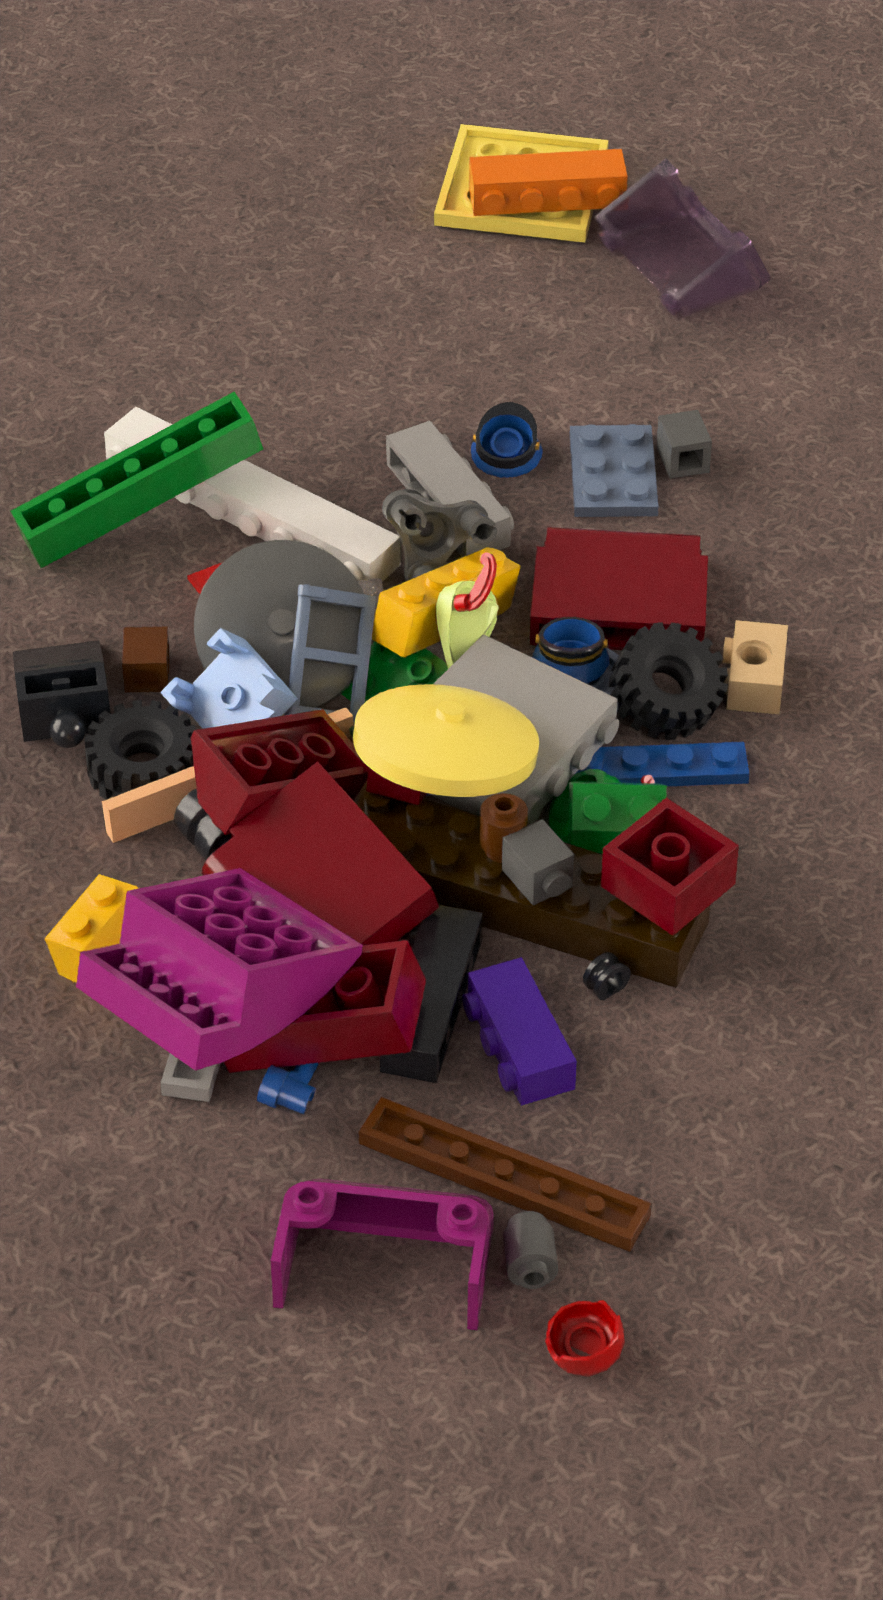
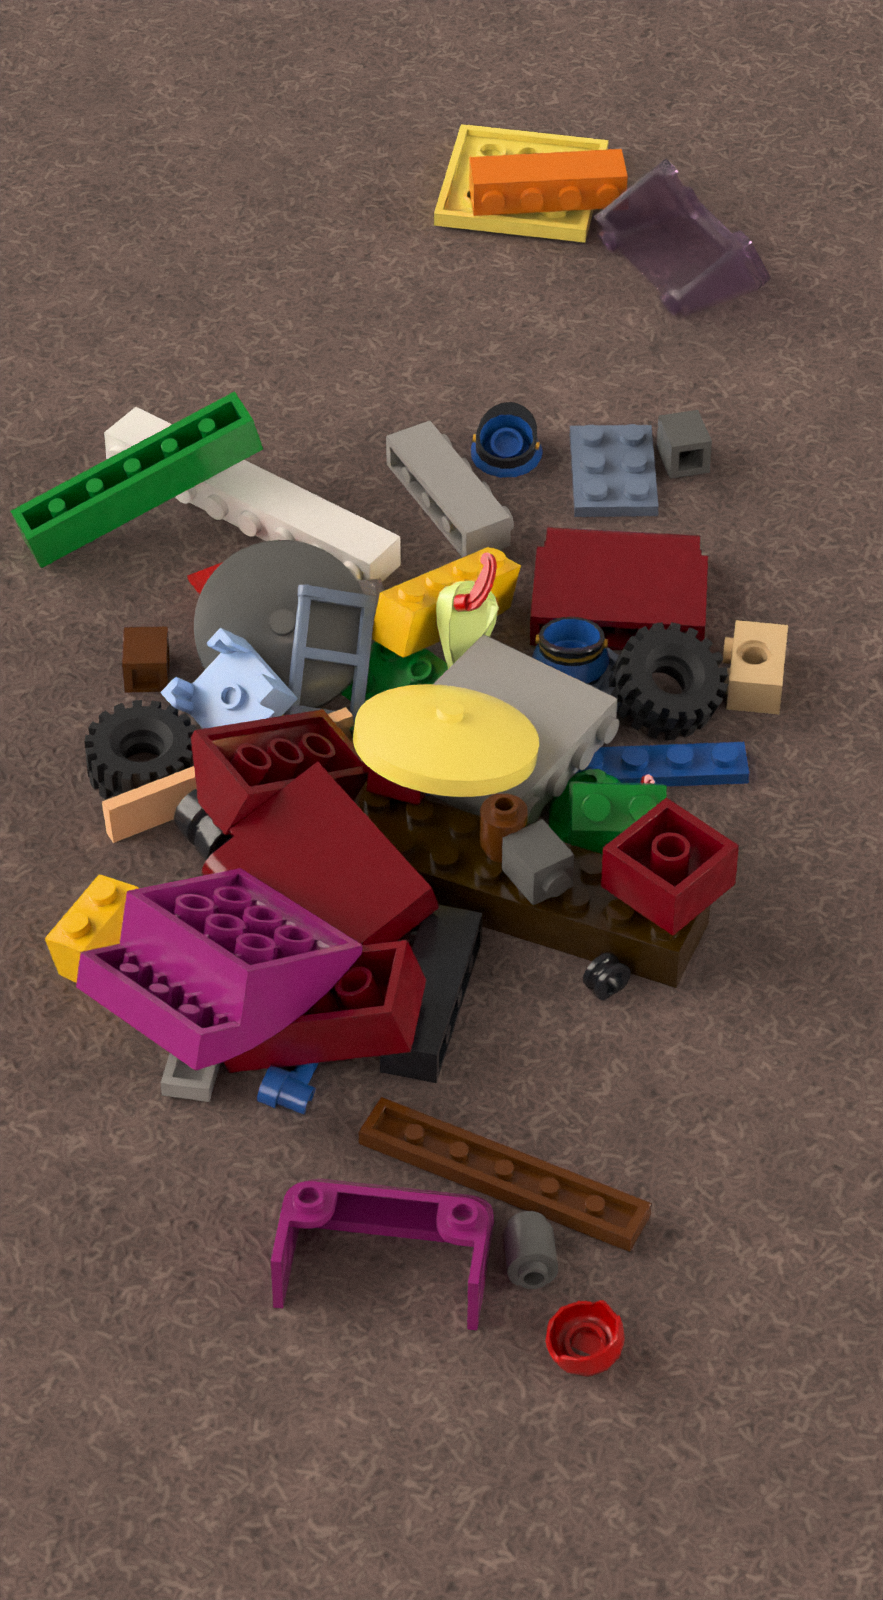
(60, 691): black slope -> none
(434, 530): dark grey wheel -> none
(519, 1032): dark purple brick -> none

